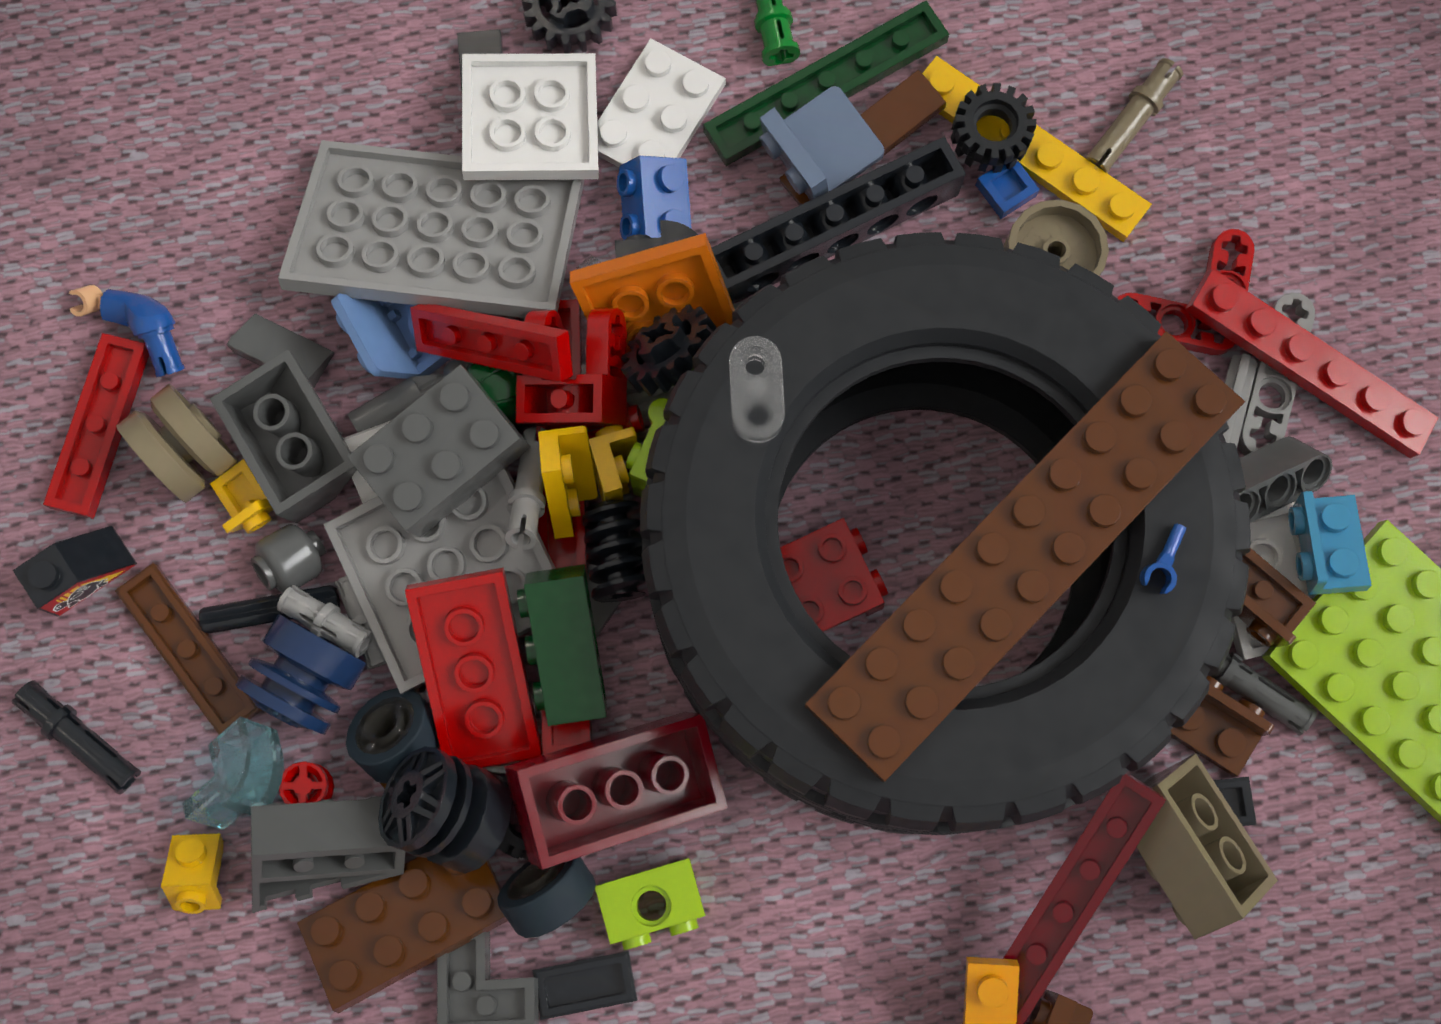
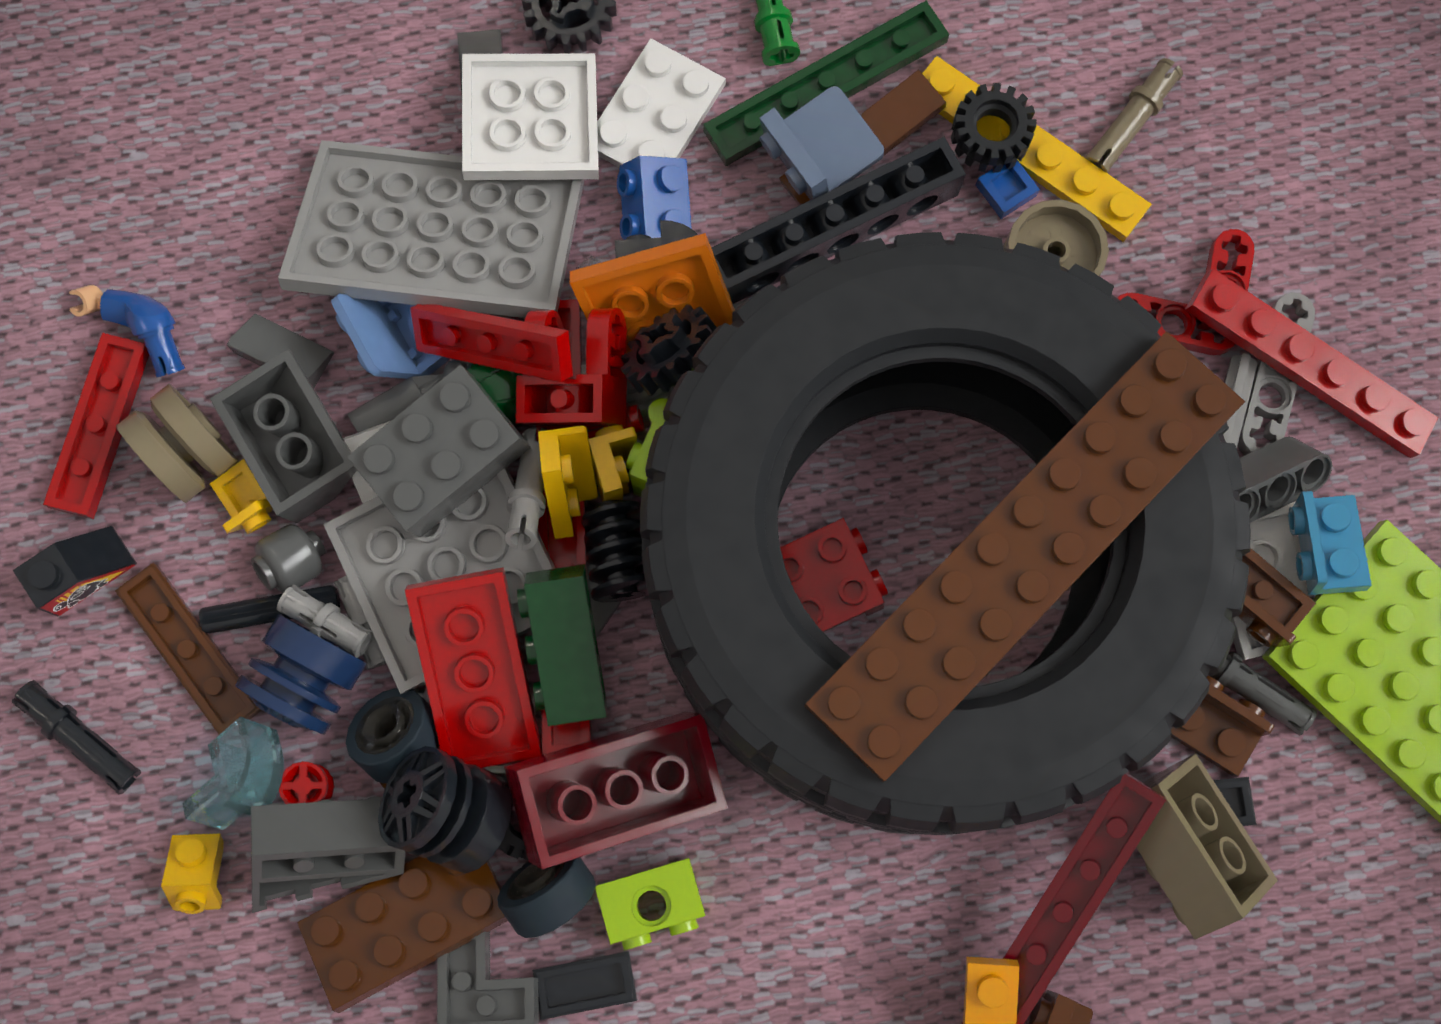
(756, 391): clear plate -> none
(1165, 560): blue hand -> none

